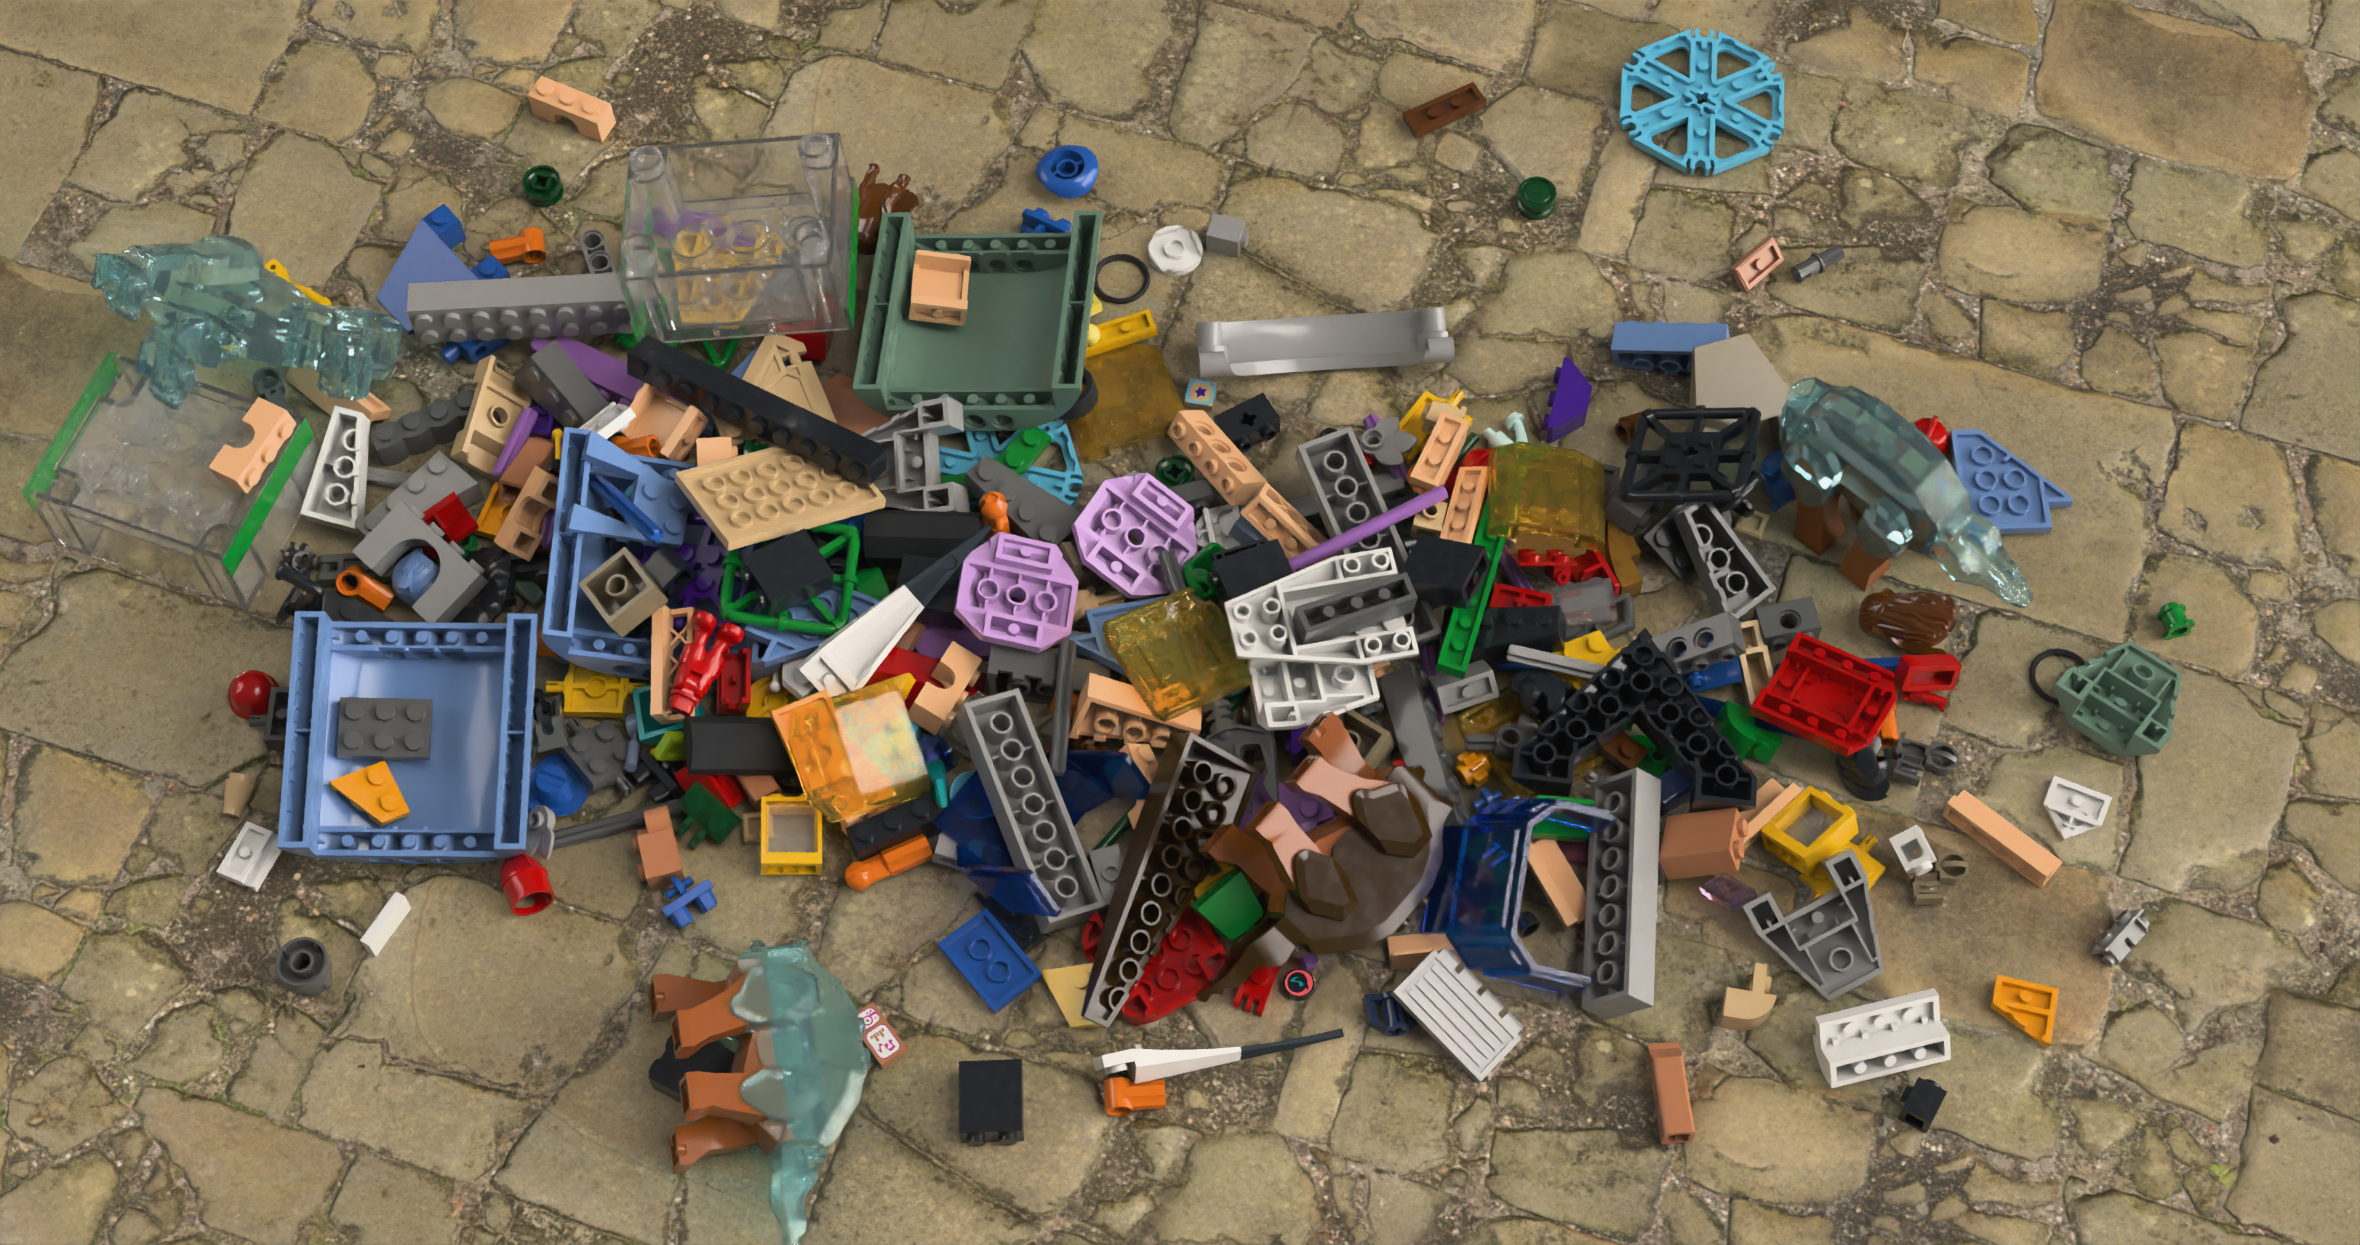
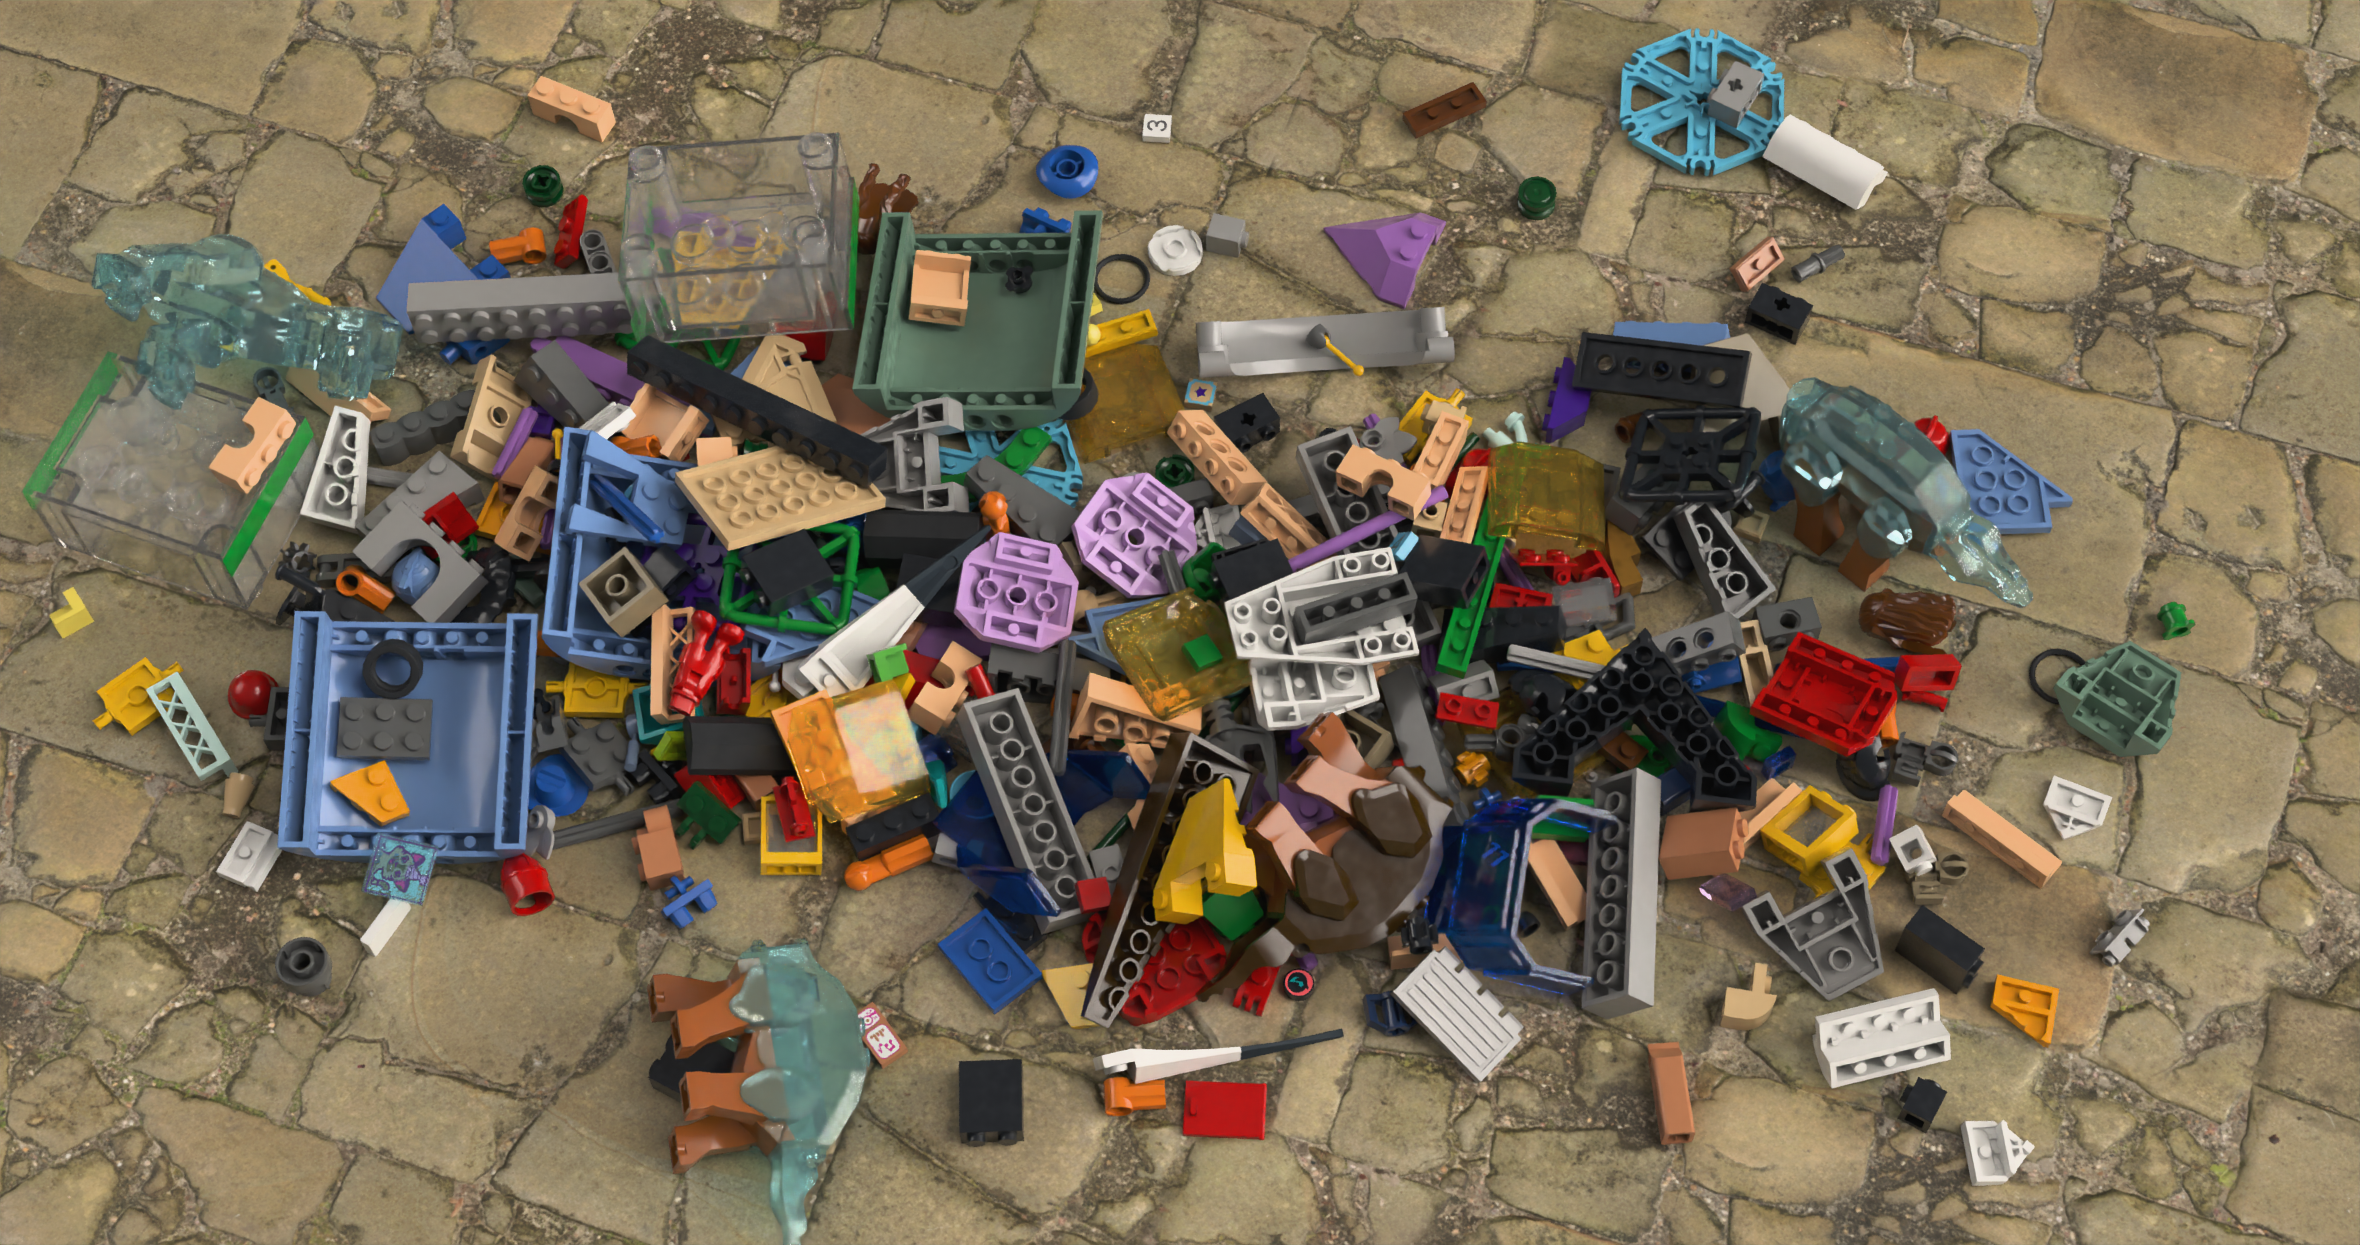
(72, 616): none -> light yellow panel
(128, 699): none -> yellow plate
(202, 726): none -> light aqua fence
(382, 688): none -> black tyre
(400, 869): none -> clear light blue tile
(570, 232): none -> red hinge
(793, 810): none -> red hinge
(888, 663): none -> bright green panel
(979, 681): none -> red piece
(1022, 284): none -> black plate
(1093, 895): none -> red tile
(1157, 128): none -> white tile
(1201, 653): none -> green tile
(1208, 846): none -> yellow wedge
(1225, 1110): none -> red container
(1320, 338): none -> hinge
(1364, 469): none -> light nougat arch
(1388, 251): none -> medium lavender wedge
(1403, 545): none -> medium azure tile
(1419, 935): none -> black gear
(1467, 711): none -> red hinge
(1669, 387): none -> black plate
(1735, 93): none -> light grey brick
(1778, 763): none -> clear blue tile
(1779, 313): none -> black brick
(1824, 162): none -> white brick
(1884, 825): none -> medium lavender axle
(1940, 950): none -> black brick
(1992, 1151): none -> white slope

